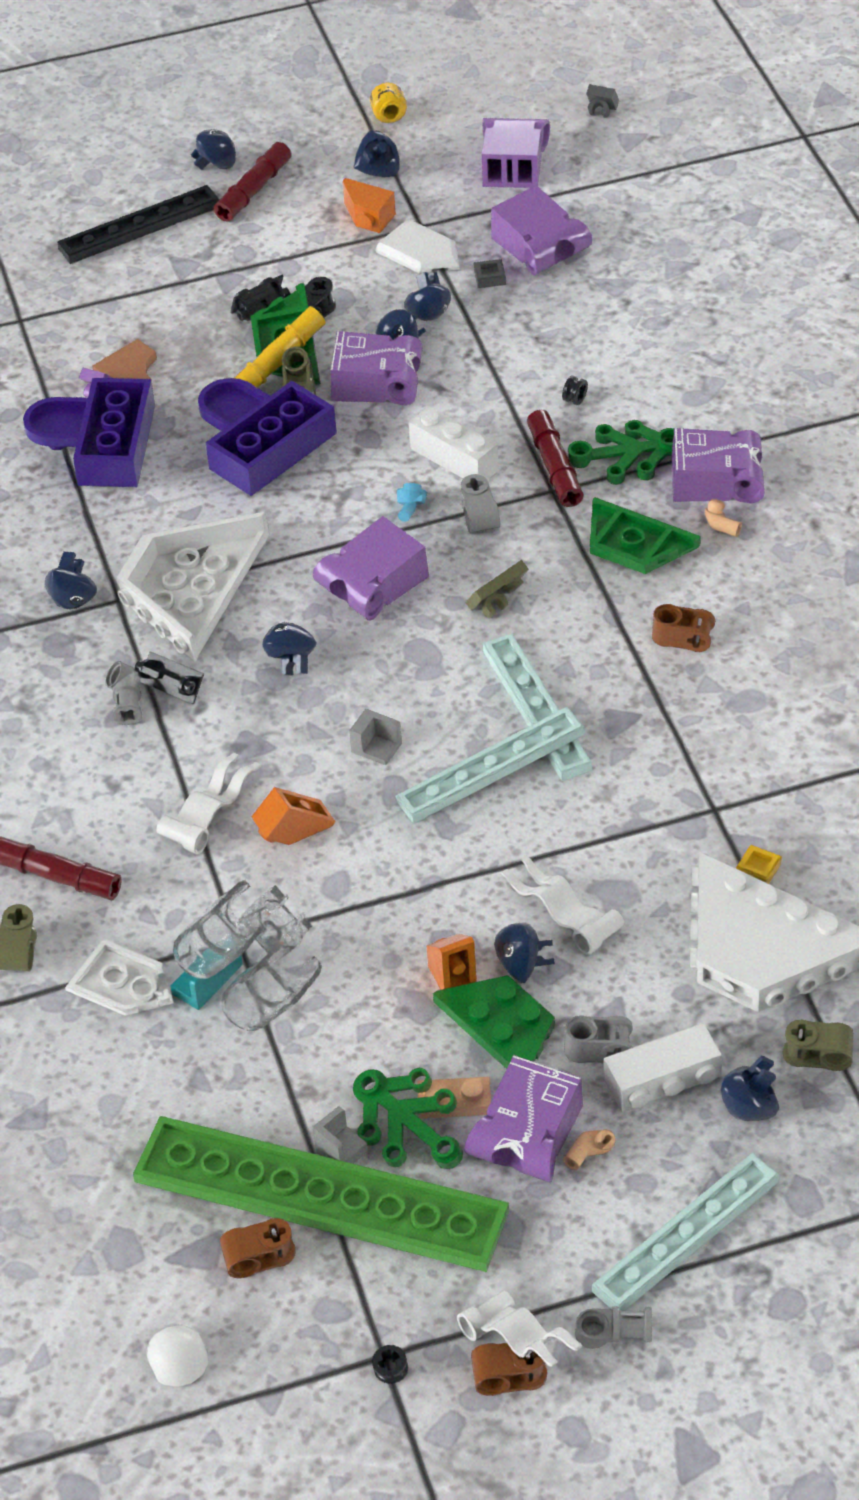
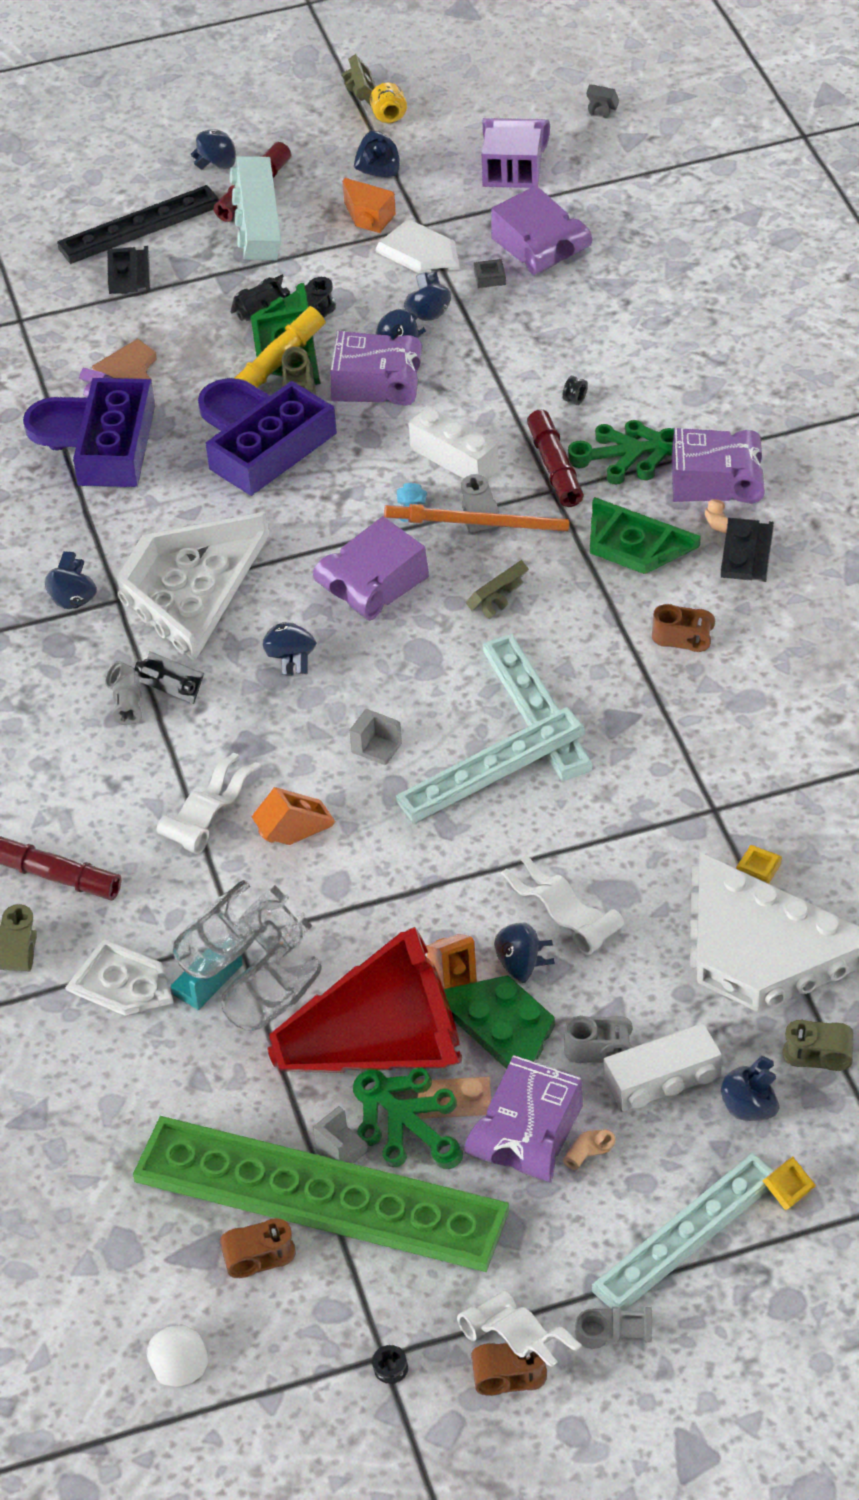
(128, 270): none -> black plate
(256, 208): none -> light aqua brick
(359, 79): none -> olive plate
(373, 1017): none -> red cone
(417, 514): none -> orange bar
(747, 549): none -> black plate
(789, 1183): none -> yellow tile

